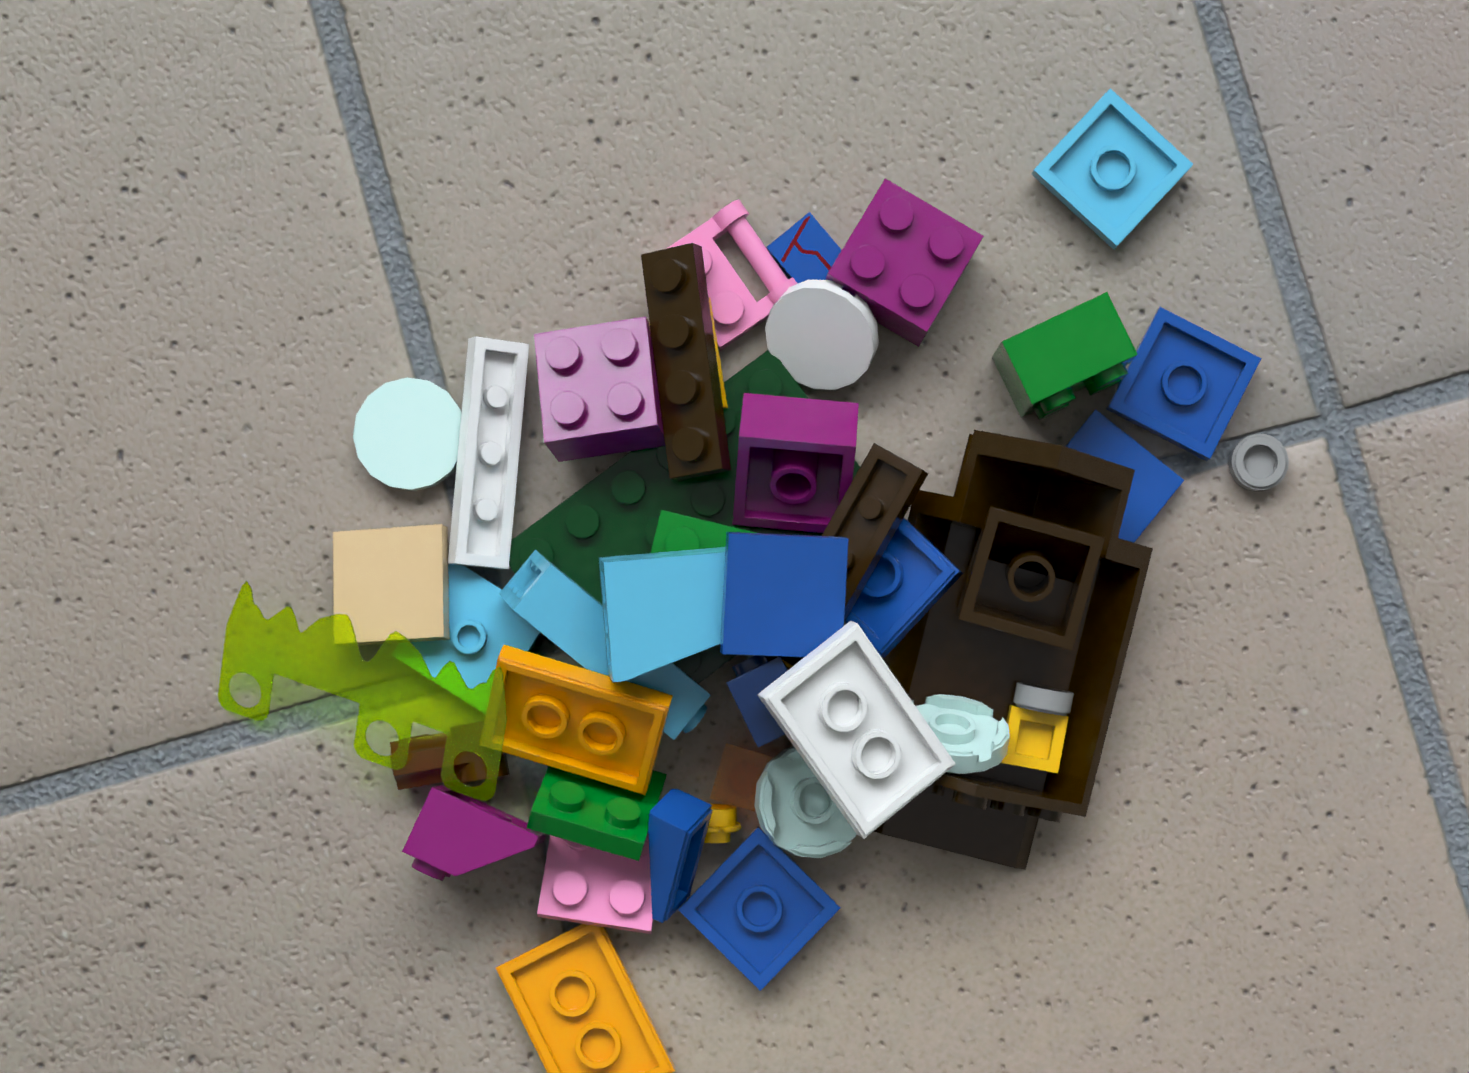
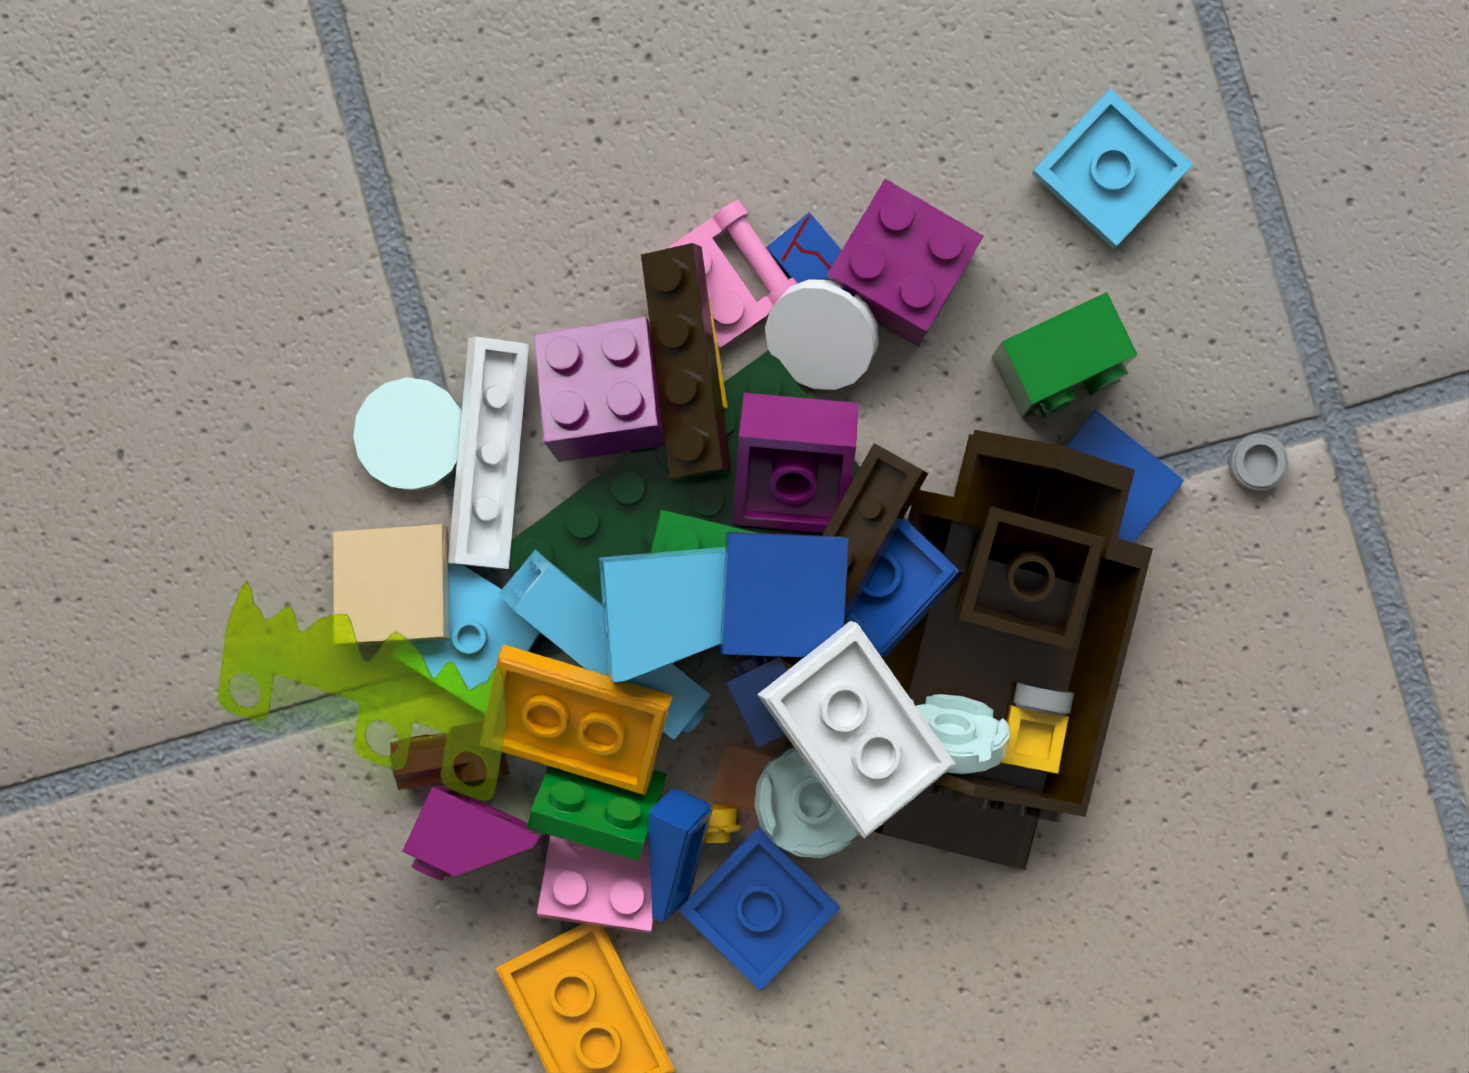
(1183, 384): blue plate -> none

